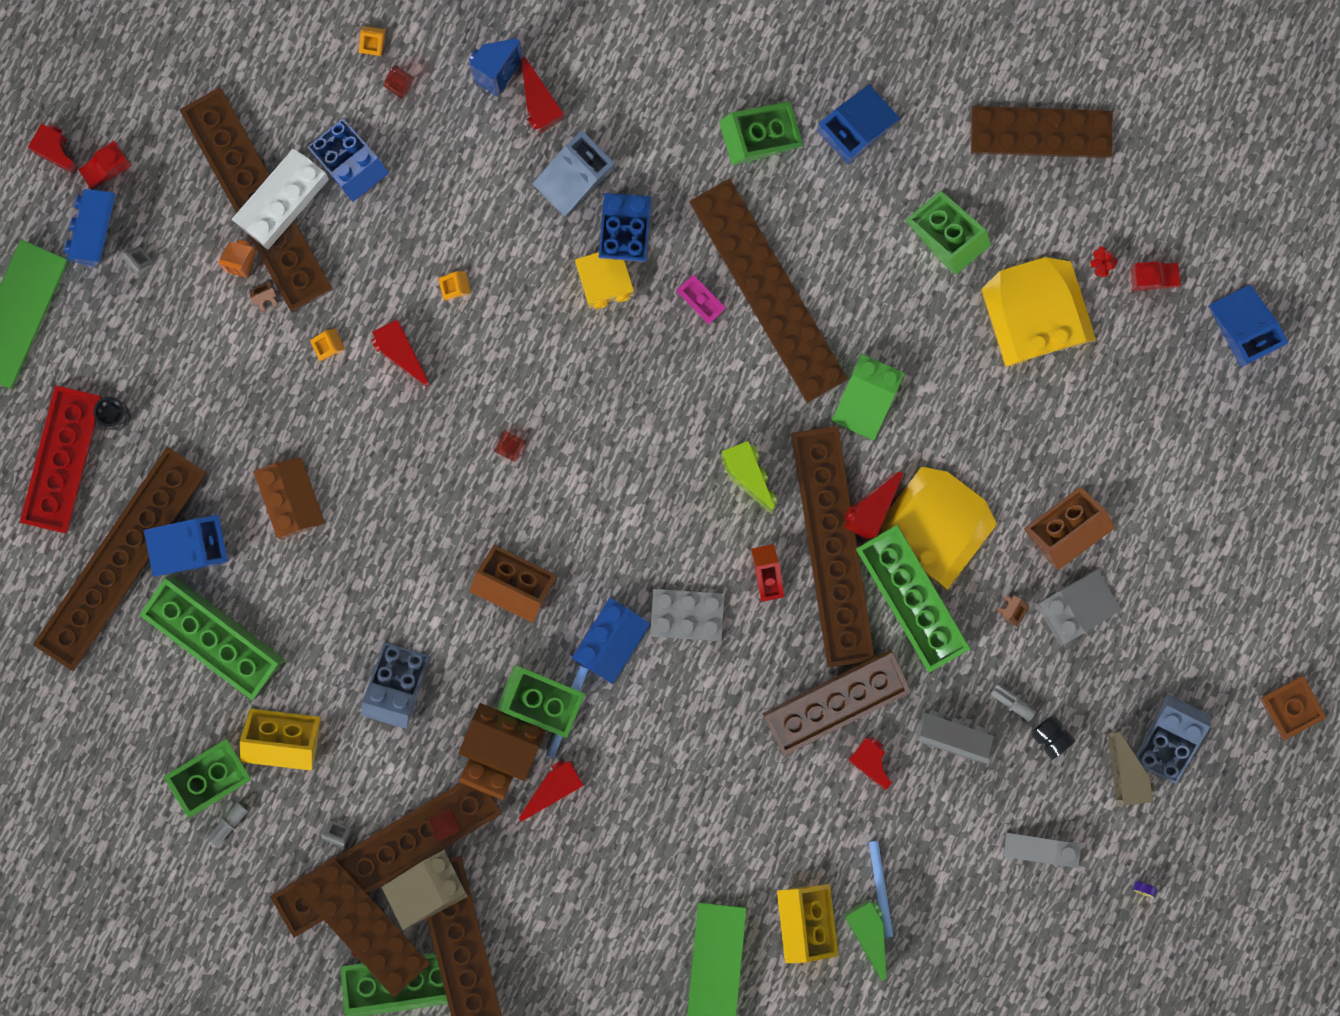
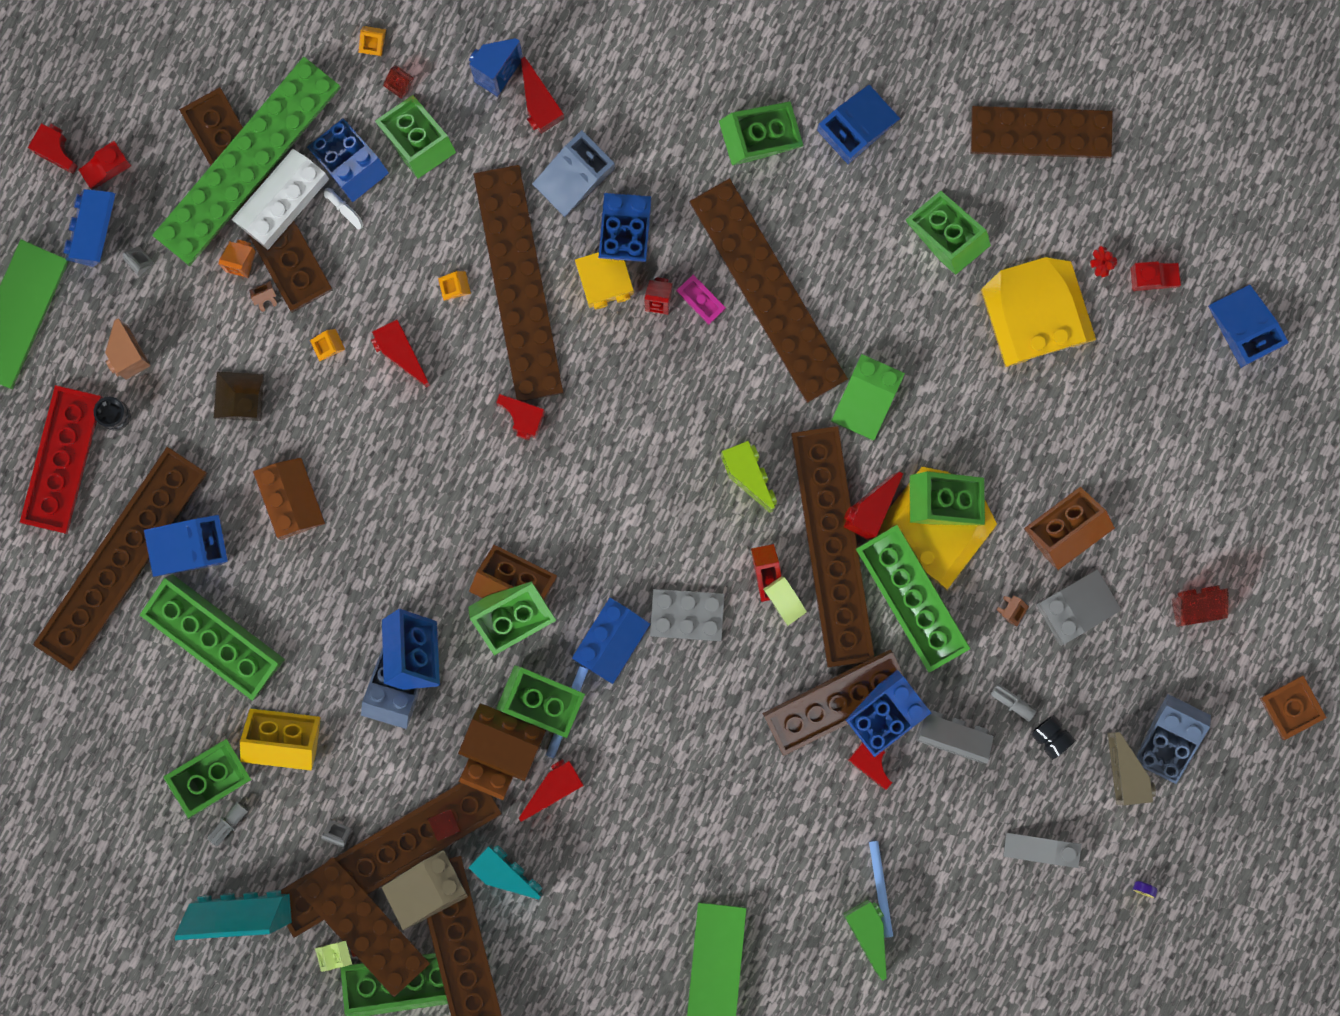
(124, 352): none -> nougat slope
(235, 915): none -> teal slope
(238, 396): none -> dark brown slope
(246, 161): none -> bright green plate
(333, 956): none -> yellowish green slope
(345, 209): none -> white piece
(410, 651): none -> blue slope
(416, 136): none -> bright green slope
(498, 872): none -> teal slope
(509, 446): clear red plate -> none
(510, 616): none -> bright green slope
(518, 283): none -> reddish brown plate
(525, 416): none -> red arch
(658, 296): none -> red slope
(785, 600): none -> yellowish green slope
(807, 923): yellow slope -> none
(887, 713): none -> blue slope
(946, 499): none -> bright green slope
(1200, 607): none -> clear red slope

